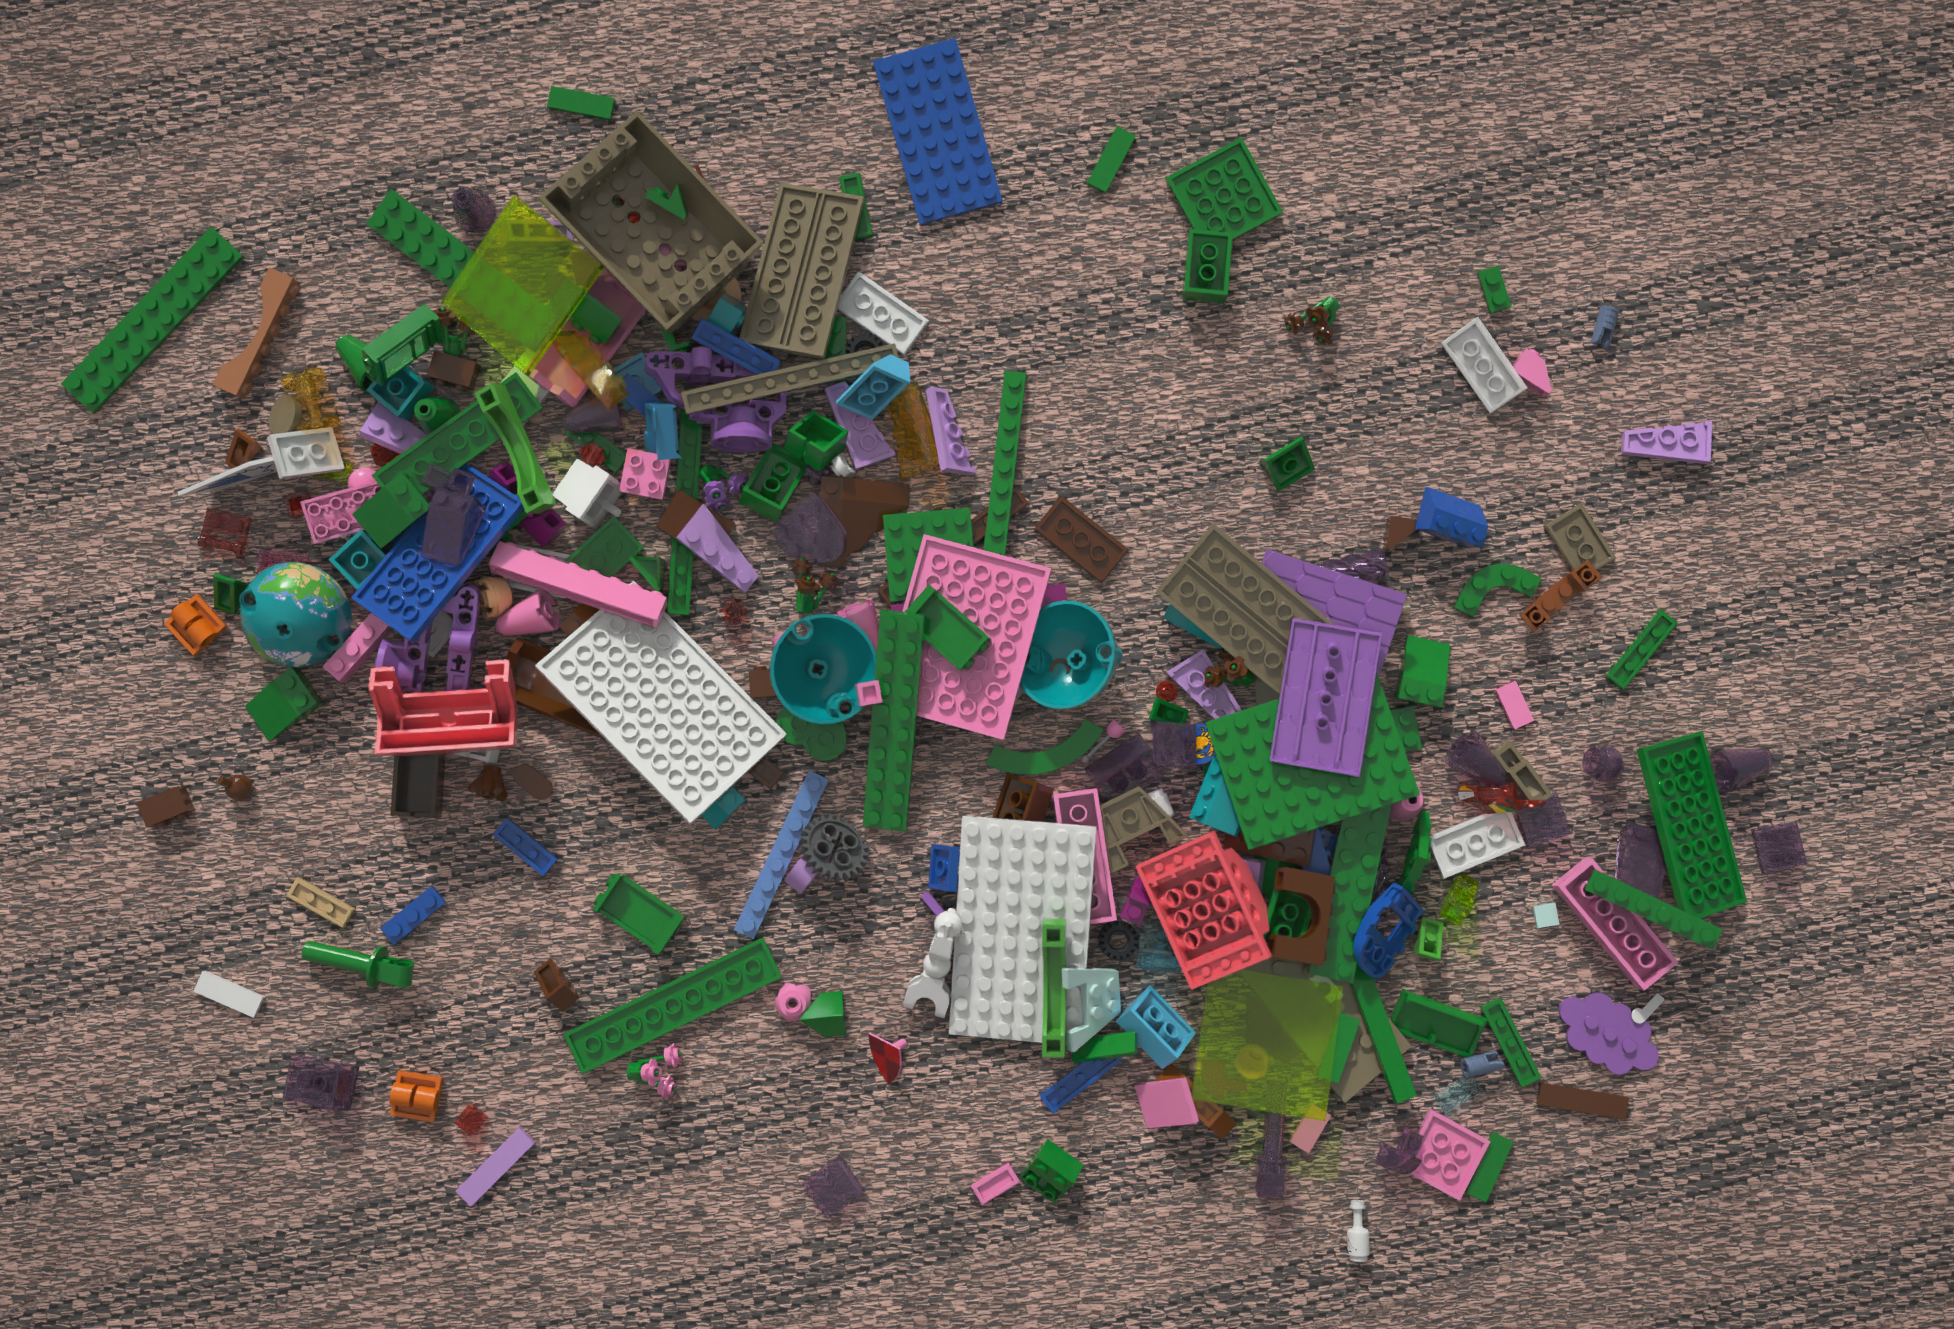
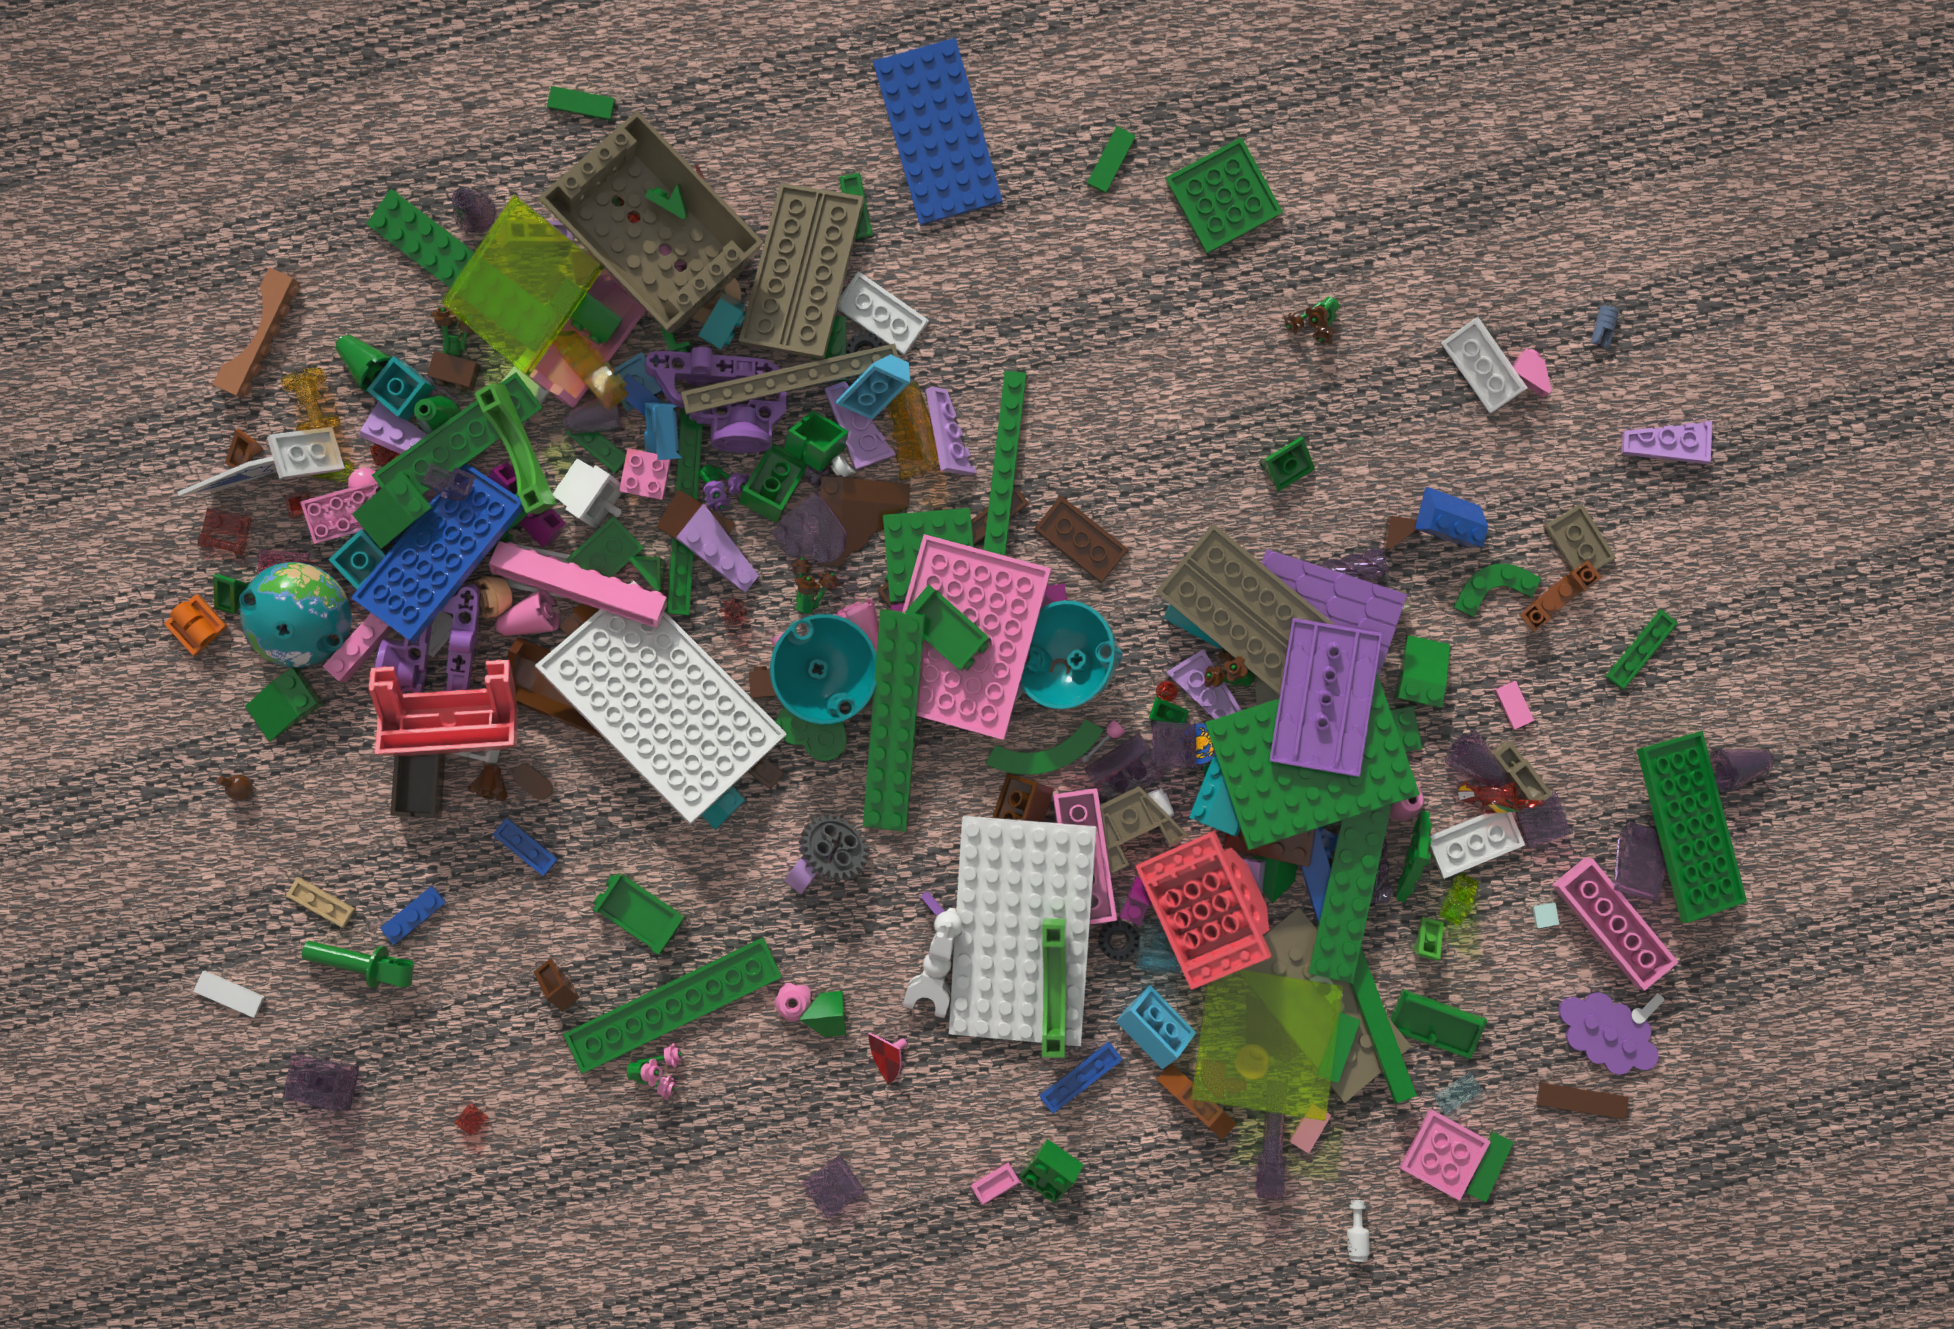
(152, 320): green plate -> none
(165, 807): reddish brown brick -> none
(285, 414): dark tan tile -> none
(401, 344): green door -> none
(415, 1096): orange plate -> none
(451, 526): clear purple slope -> none
(495, 1166): lavender tile -> none
(592, 454): clear red gear -> none
(734, 348): blue plate -> none
(781, 855): medium blue plate -> none
(868, 693): bright pink plate -> none
(944, 867): blue plate -> none
(1099, 1001): light aqua wing -> none
(1107, 1047): green tile -> none
(1166, 1103): bright pink tile -> none
(1207, 266): green slope -> none
(1287, 915): green slope -> none
(1317, 892): reddish brown arch -> none
(1371, 949): blue slope -> none
(1403, 1158): clear purple brick -> none
(1481, 1064): sand blue hinge -> none
(1494, 290): green plate -> none
(1510, 1042): green plate -> none
(1603, 763): clear purple piece -> none
(1653, 909): green plate -> none
(1779, 847): clear purple plate -> none

